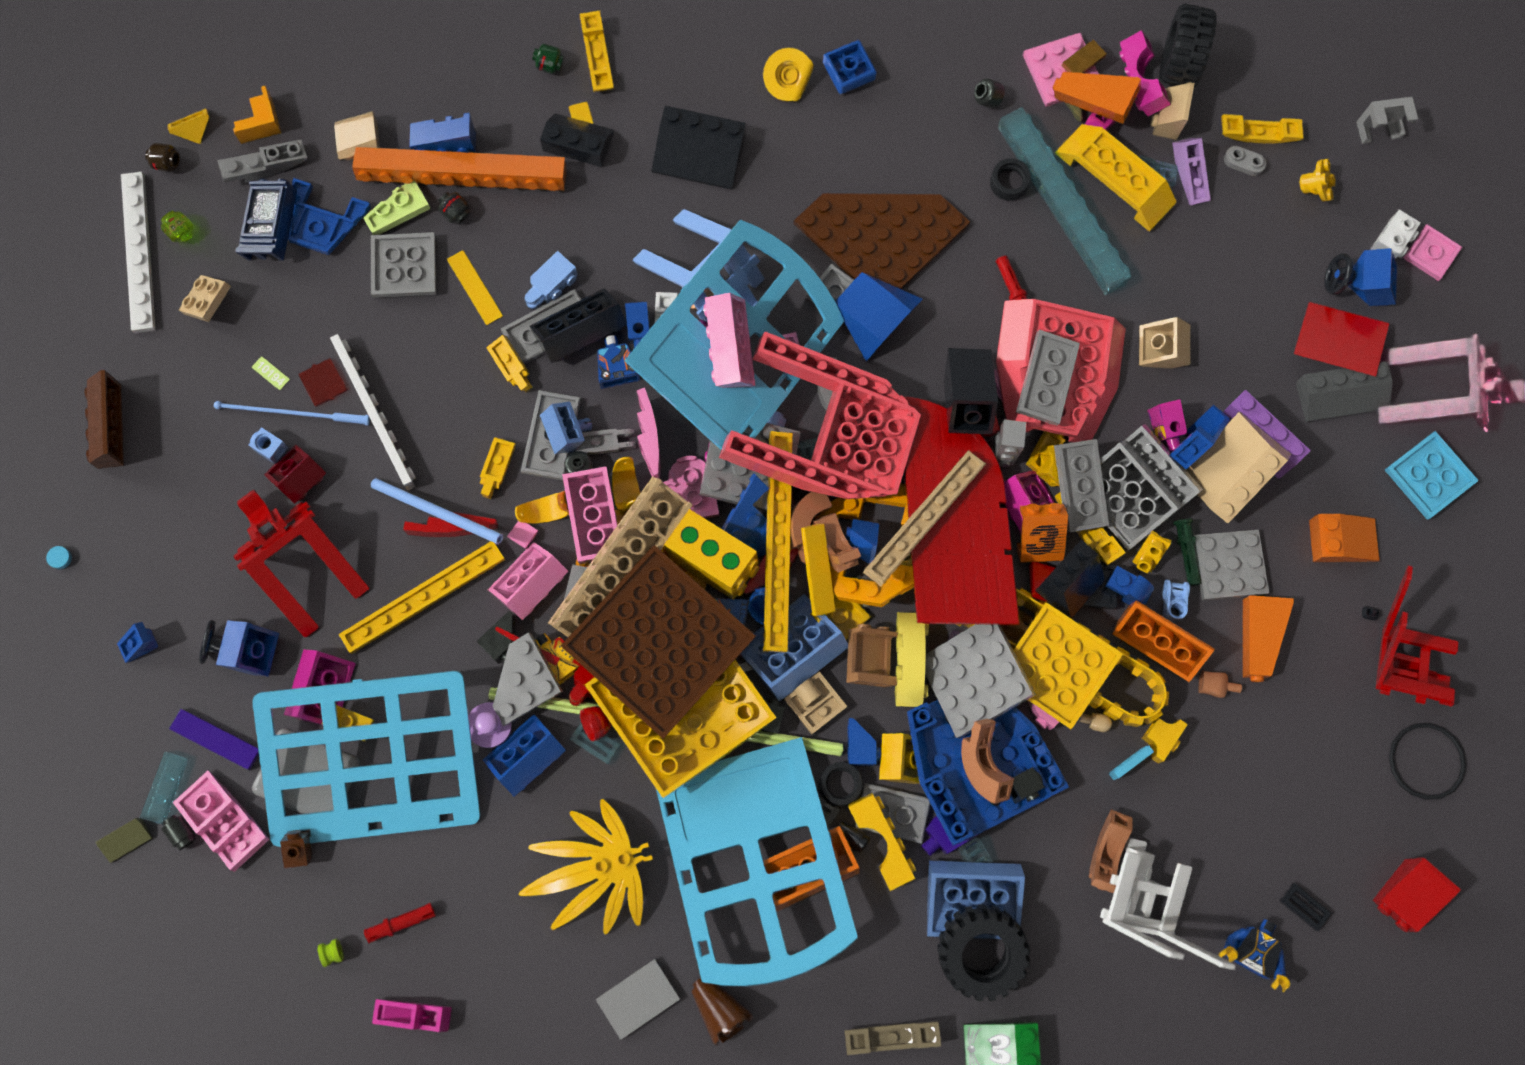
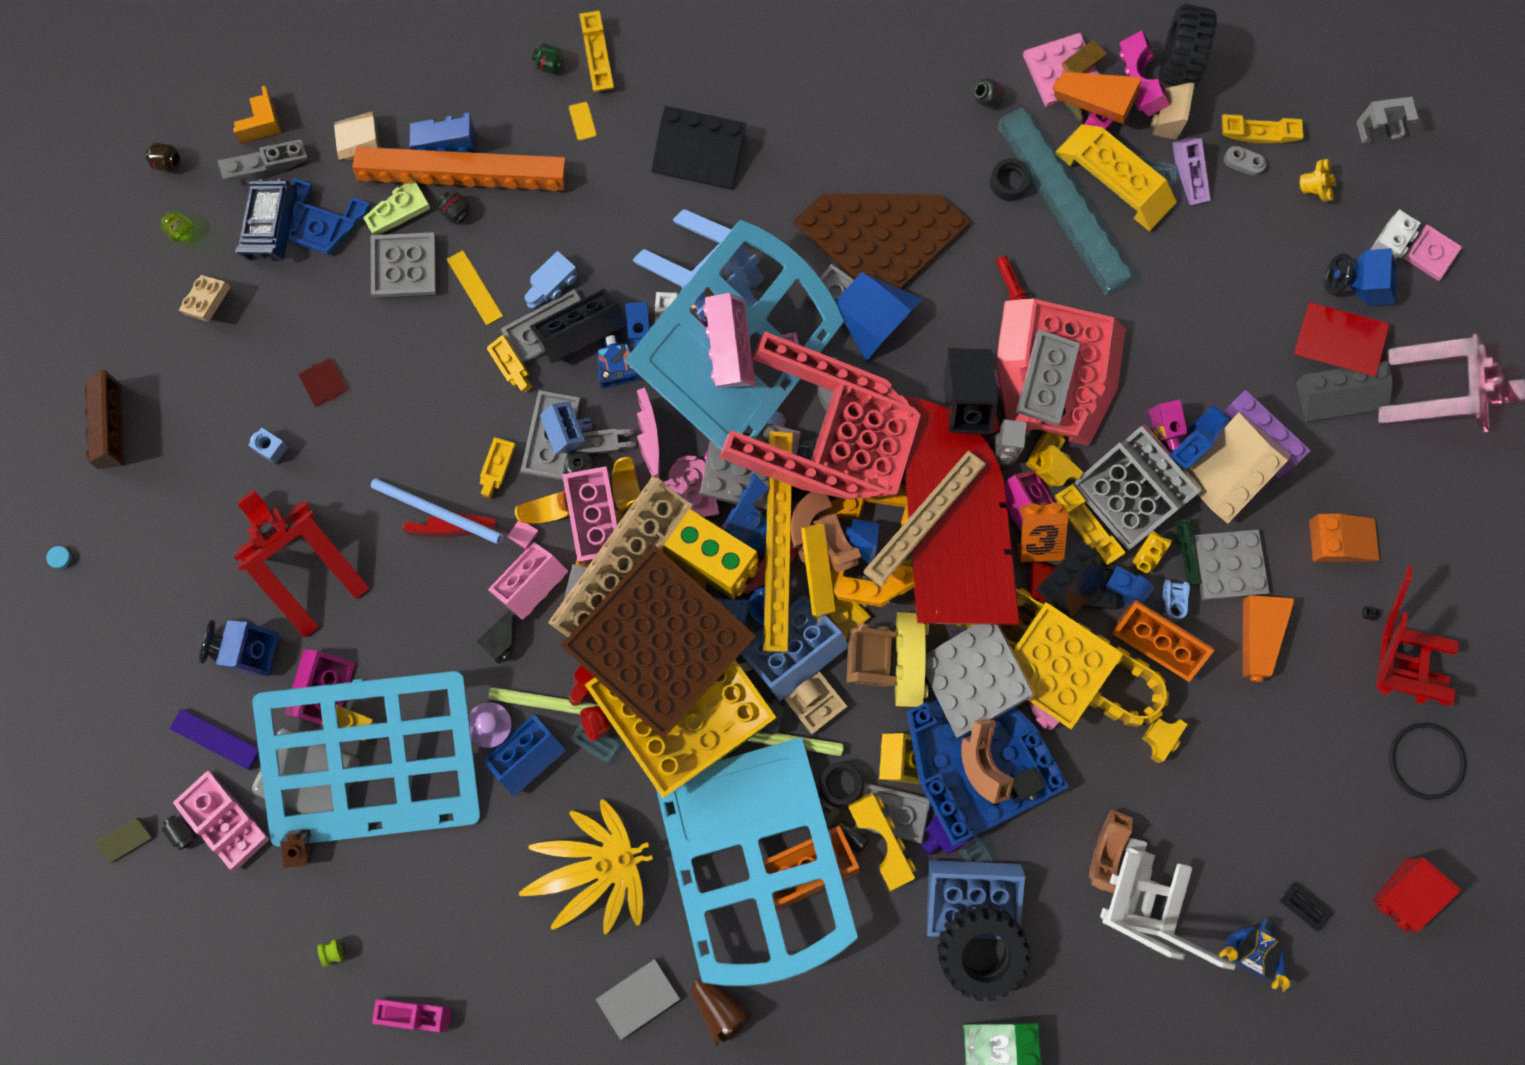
(136, 642): blue slope -> none
(138, 252): white plate -> none
(164, 788): clear light blue tile -> none
(191, 126): yellow slope -> none
(270, 373): yellowish green sticker -> none
(295, 474): dark red slope -> none
(340, 417): light blue piece -> none
(378, 419): white plate -> none
(398, 923): red pin -> none
(421, 597): yellow plate -> none
(524, 681): light grey plate -> none
(548, 656): red sticker -> none
(566, 665): torso -> none
(576, 139): black slope -> none
(787, 74): yellow hat -> none
(860, 70): blue brick -> none
(861, 746): blue slope -> none
(892, 1037): dark tan slope -> none
(1081, 485): light grey plate -> none
(1097, 721): tan cylinder -> none
(1130, 762): medium azure tile -> none
(1165, 344): tan slope -> none
(1216, 684): nougat piece -> none
(1431, 475): medium azure plate -> none

